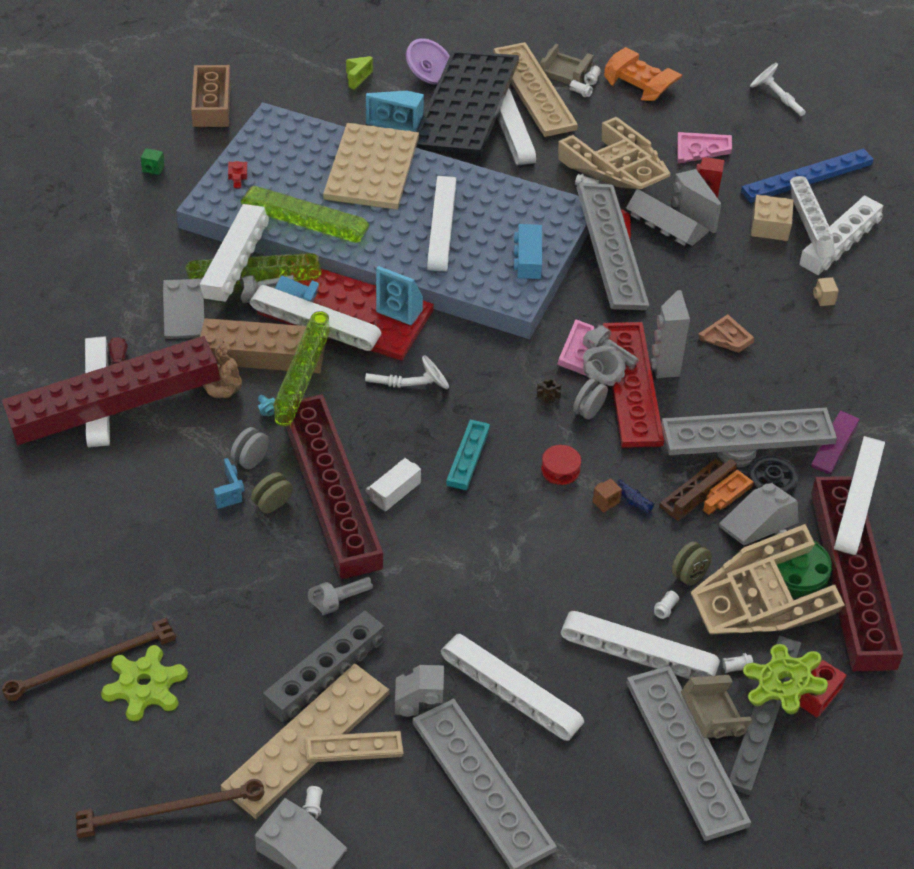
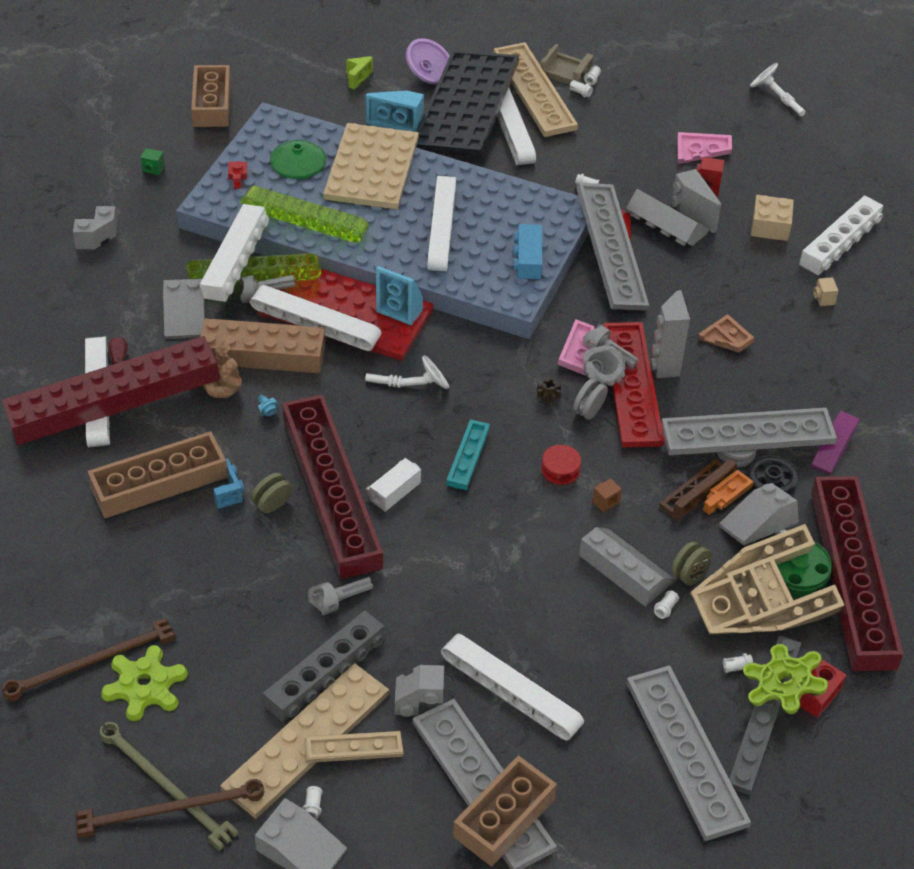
(91, 232): none -> light grey brick
(157, 474): none -> medium nougat brick
(218, 832): none -> olive hinge
(249, 448): light grey head -> none
(297, 289): dark azure bracket -> none
(298, 159): none -> green dish
(301, 369): clear neon green beam -> none
(504, 810): none -> medium nougat brick
(623, 163): tan wedge -> none
(624, 565): none -> light grey slope
(634, 497): clear blue pin -> none
(638, 646): white beam -> none
(650, 79): orange piece -> none
(713, 707): dark tan panel -> none
(812, 217): white beam -> none
(813, 173): blue plate -> none
(859, 496): white beam -> none

